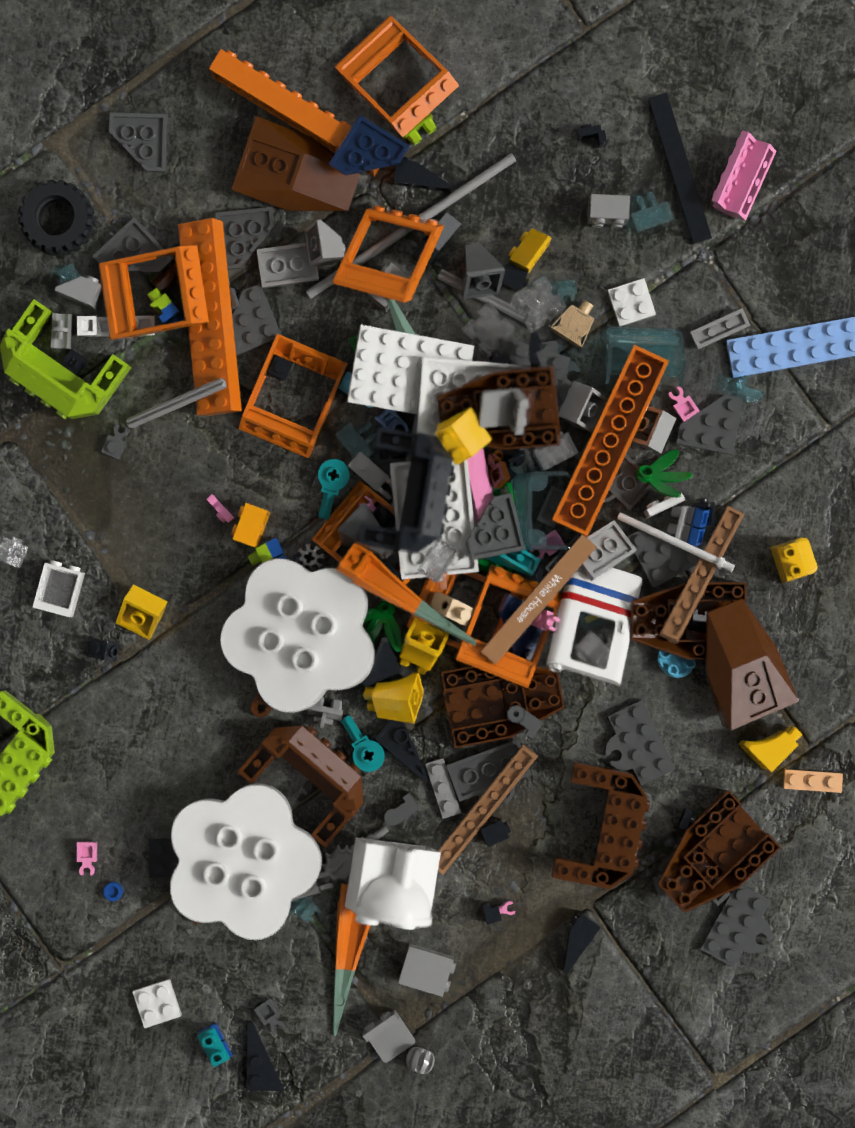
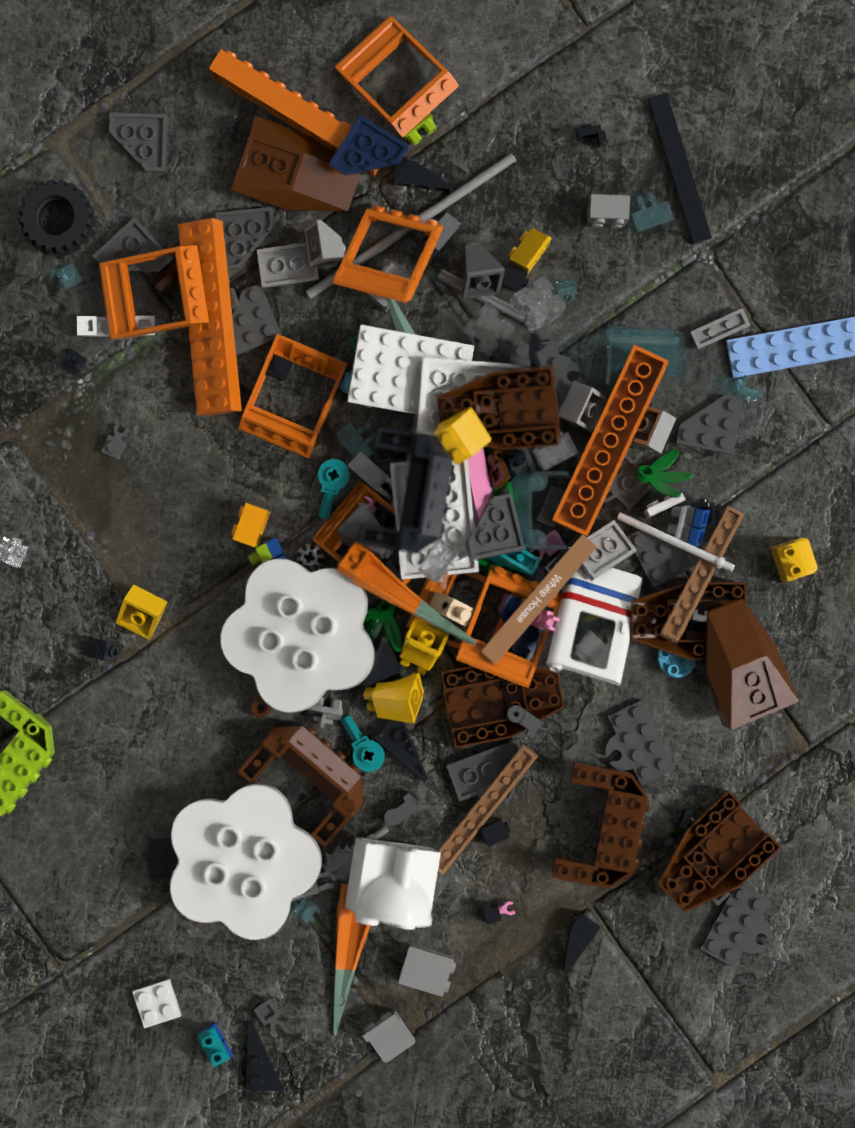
(50, 379): lime wedge -> none
(59, 587): window -> none
(61, 331): light grey hips -> none
(83, 291): light grey slope -> none
(87, 854): bright pink plate -> none
(113, 891): blue tile -> none
(164, 305): hips -> none
(176, 403): light grey axle -> none
(223, 514): bright pink plate -> none
(391, 421): medium blue piece -> none
(420, 1060): light grey piece -> none
(443, 788): light grey plate -> none
(504, 409): light grey bracket -> none
(574, 324): tan torso -> none
(631, 302): white plate -> none
(685, 406): bright pink plate -> none
(743, 176): bright pink brick -> none
(773, 749): yellow hips -> none
(812, 780): light nougat plate -> none

